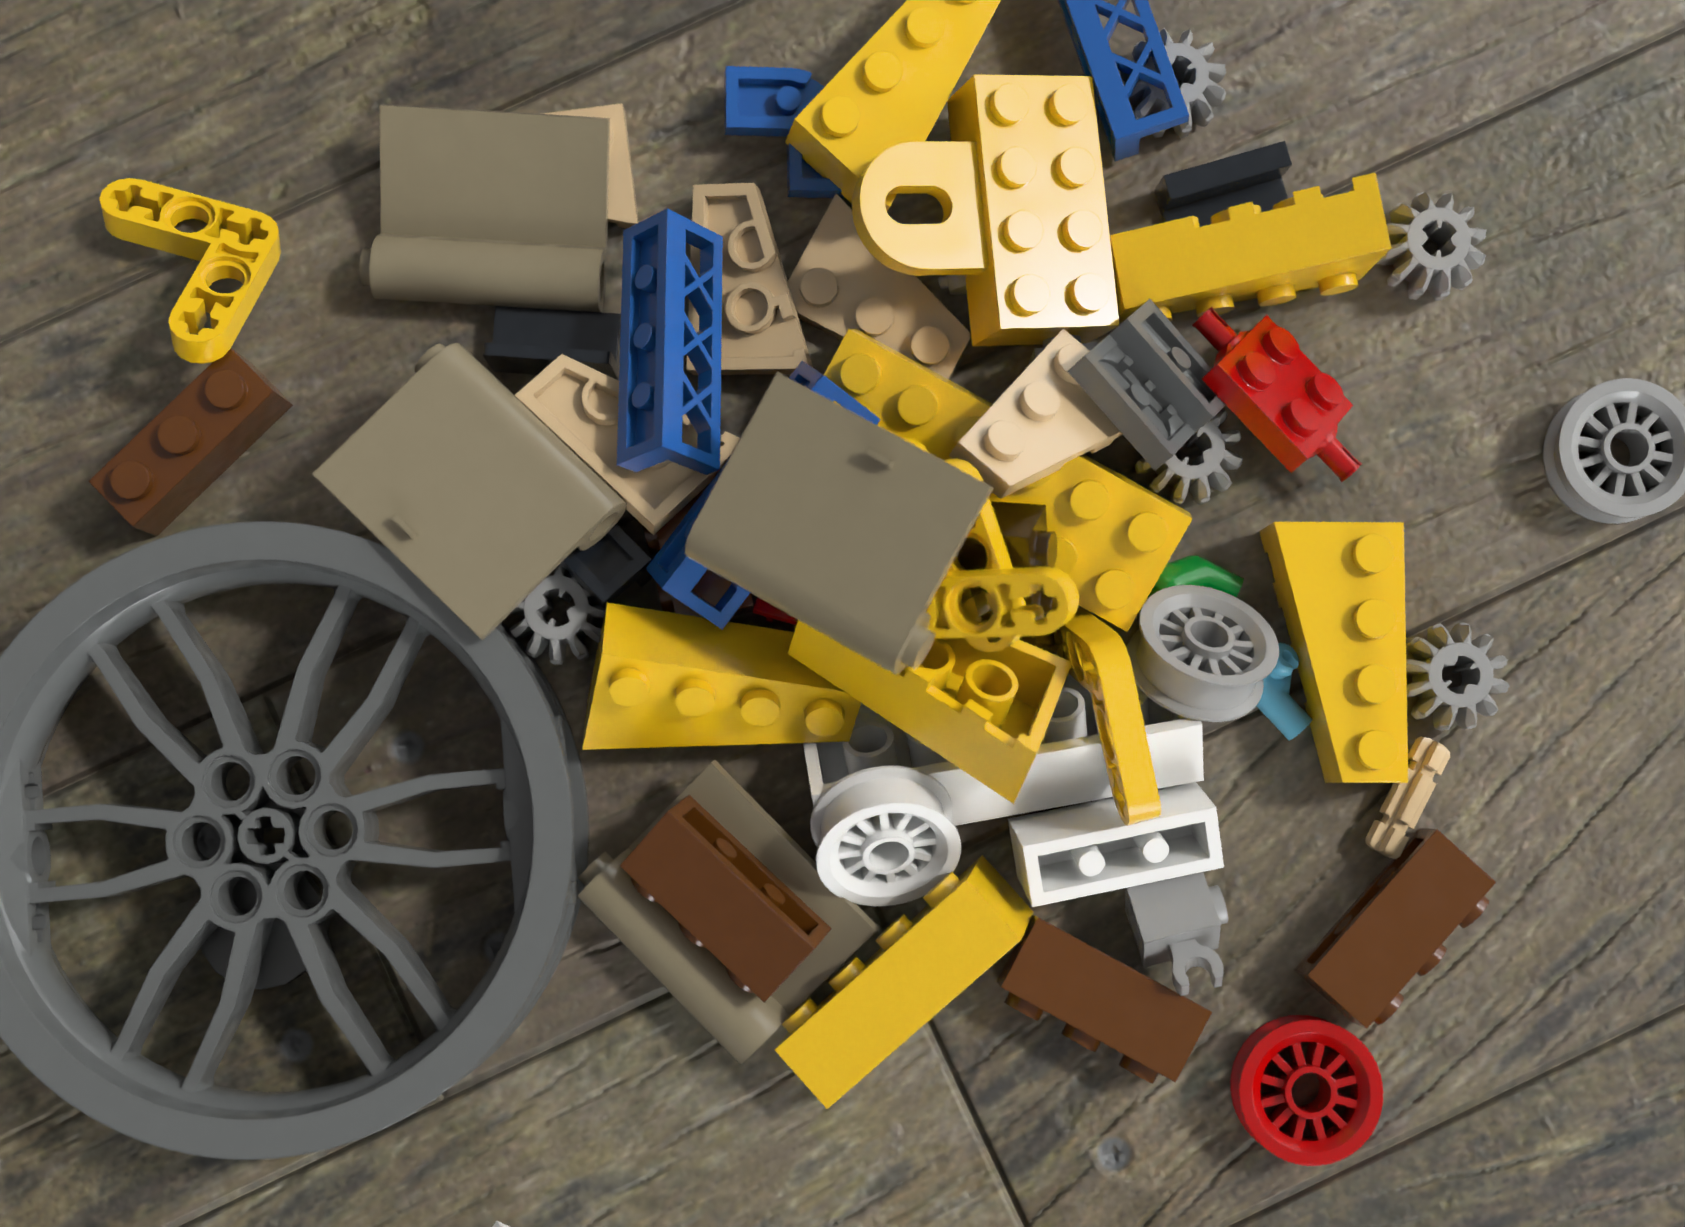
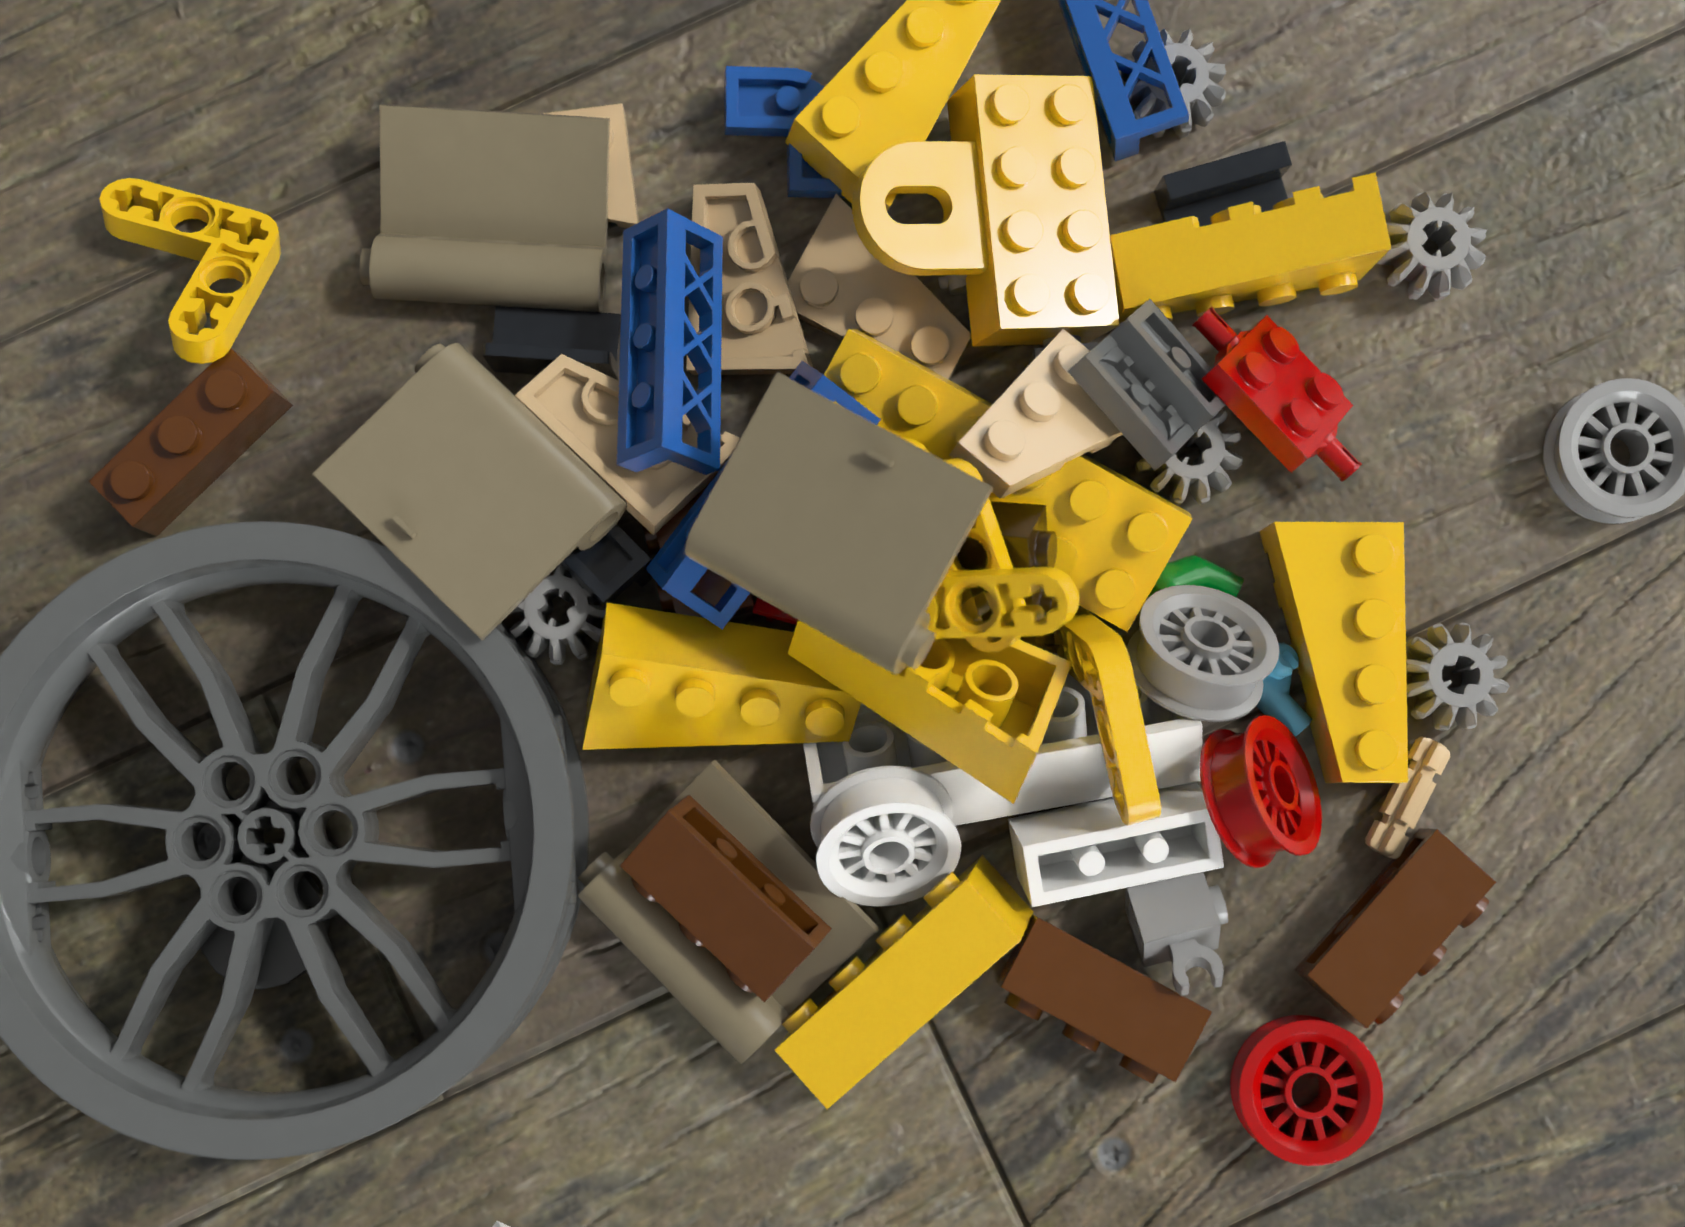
(1260, 792): none -> red wheel

